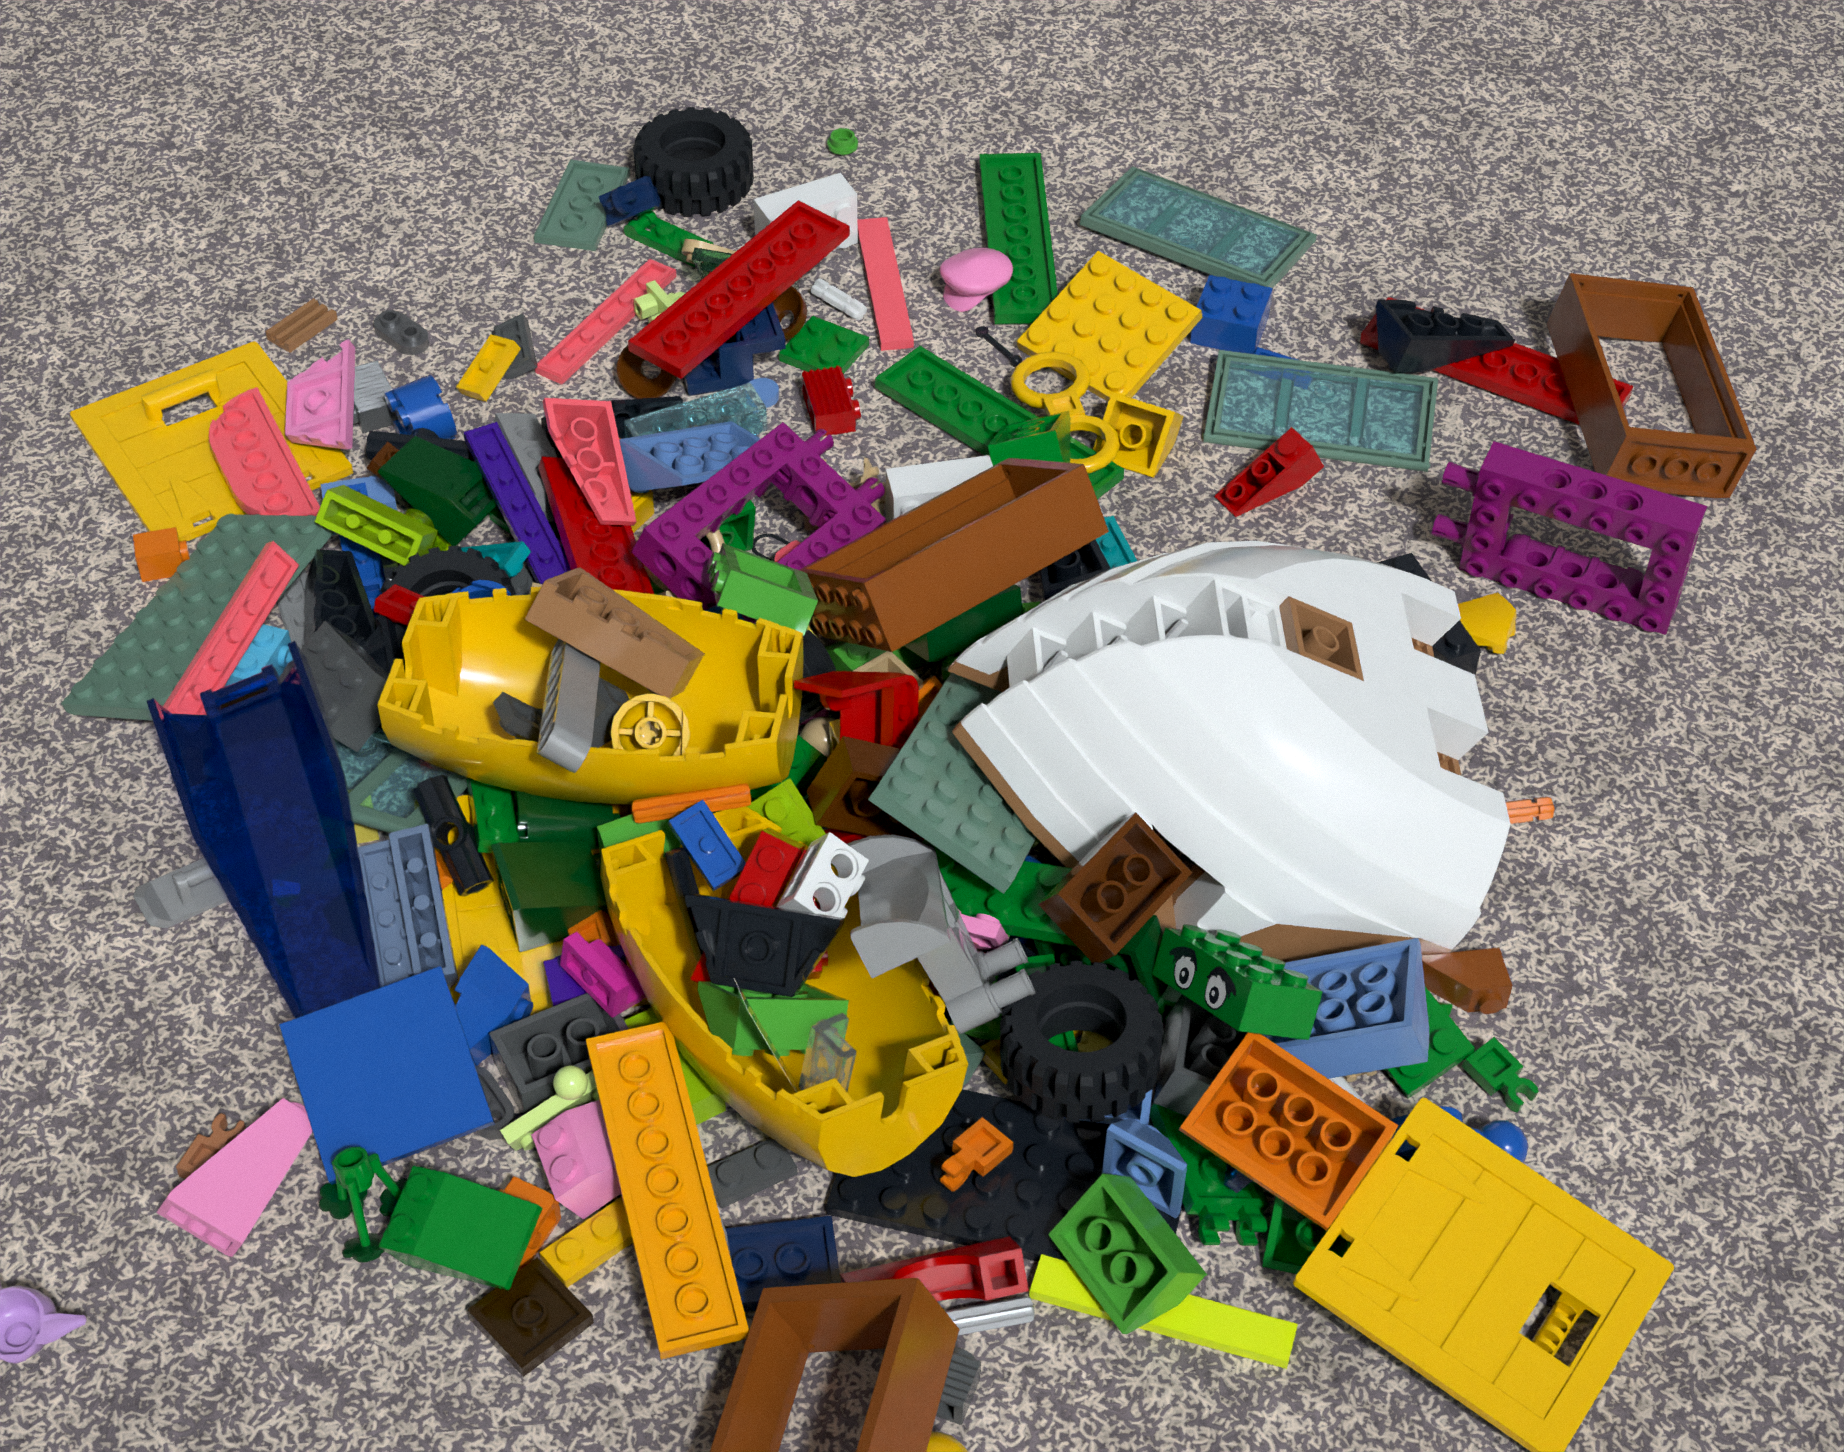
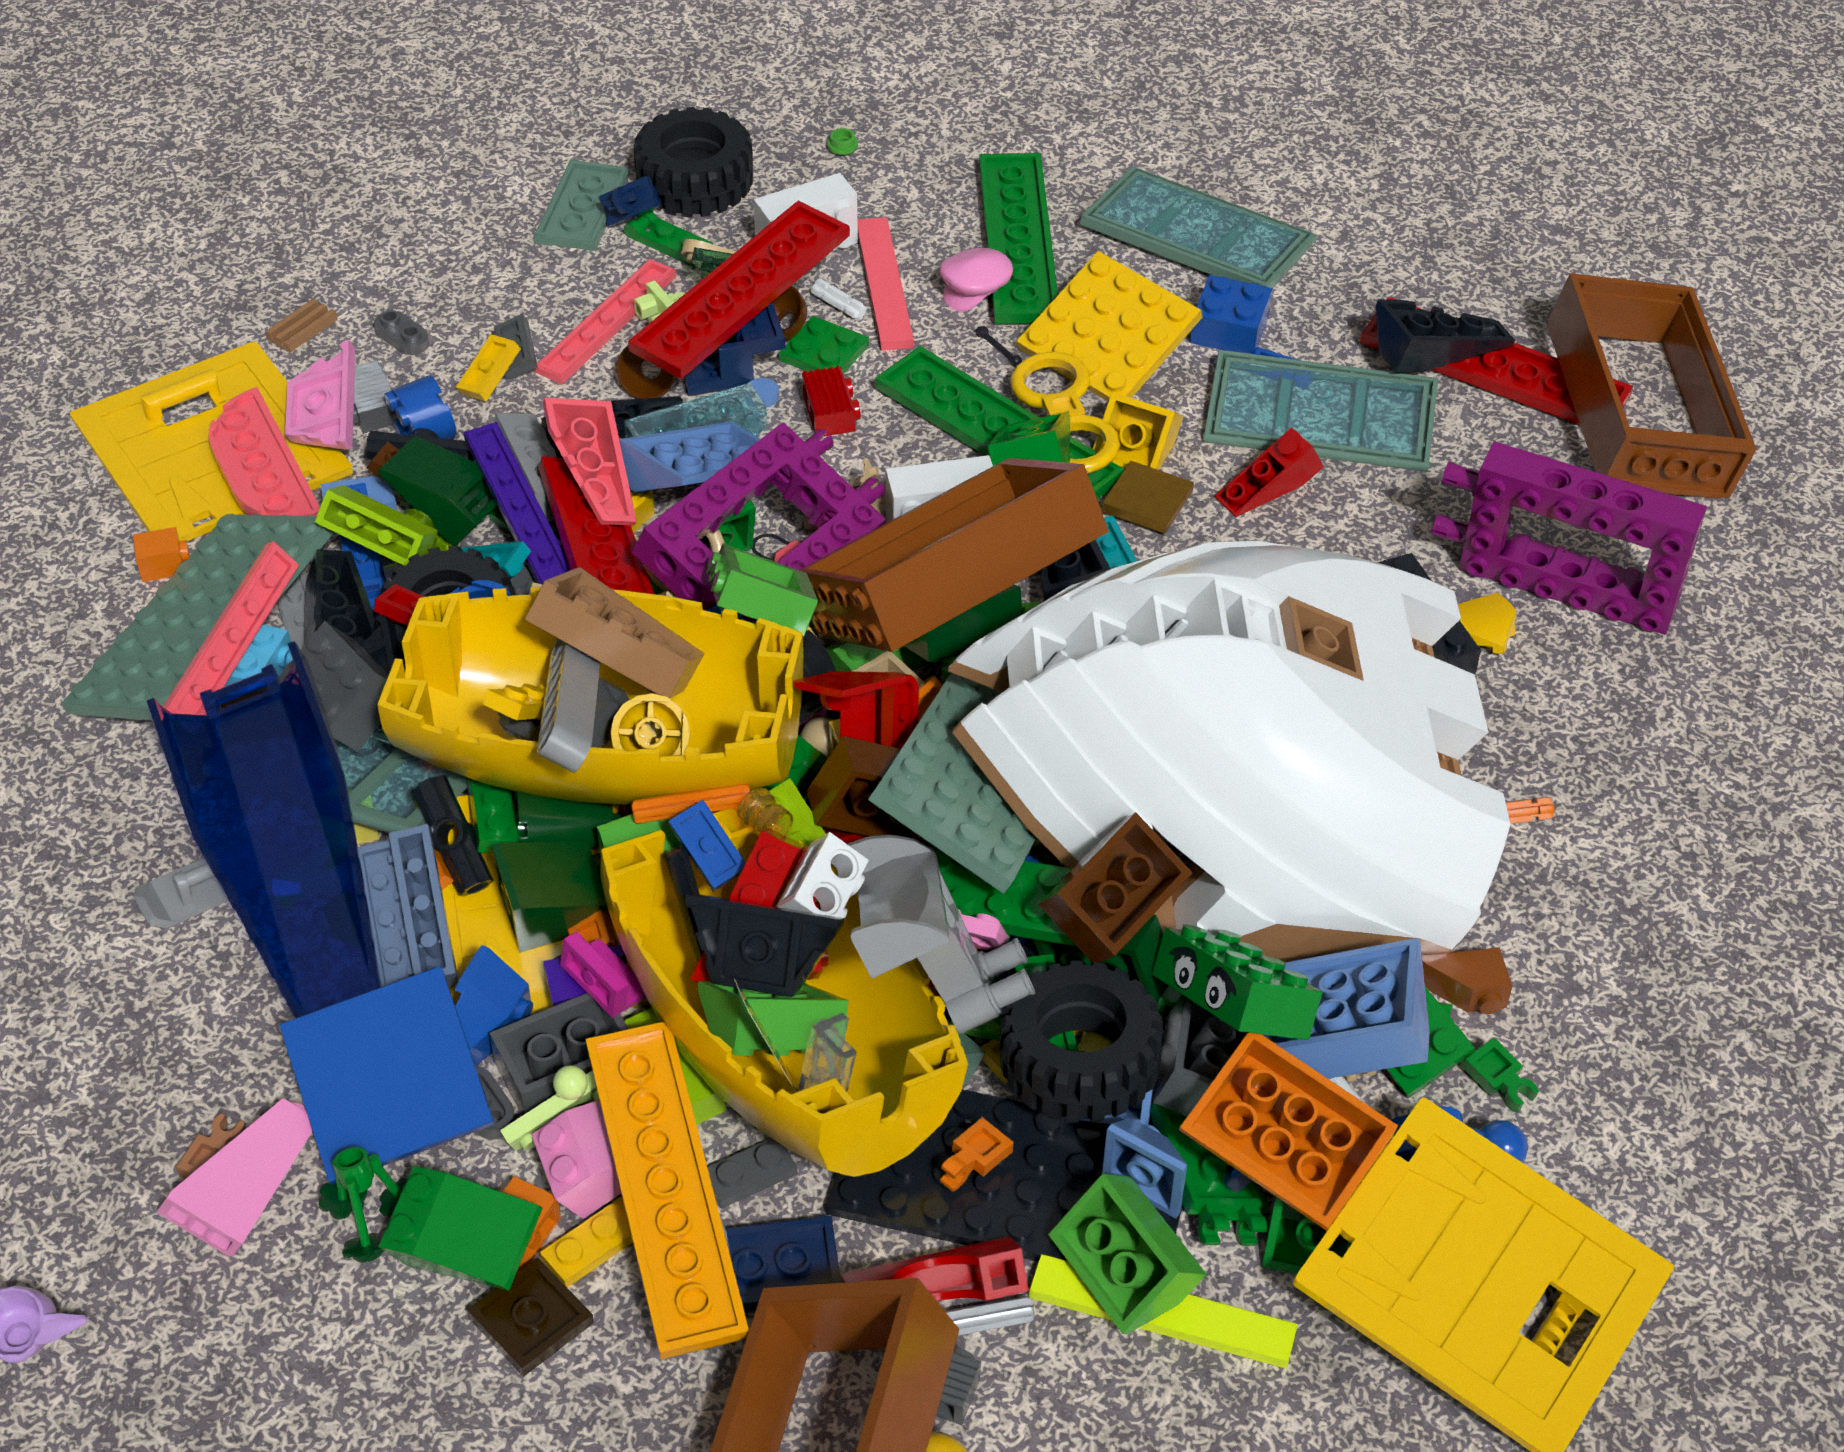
(517, 702): none -> yellow plate
(761, 811): none -> clear yellow wheel
(1147, 497): none -> pearl gold tile

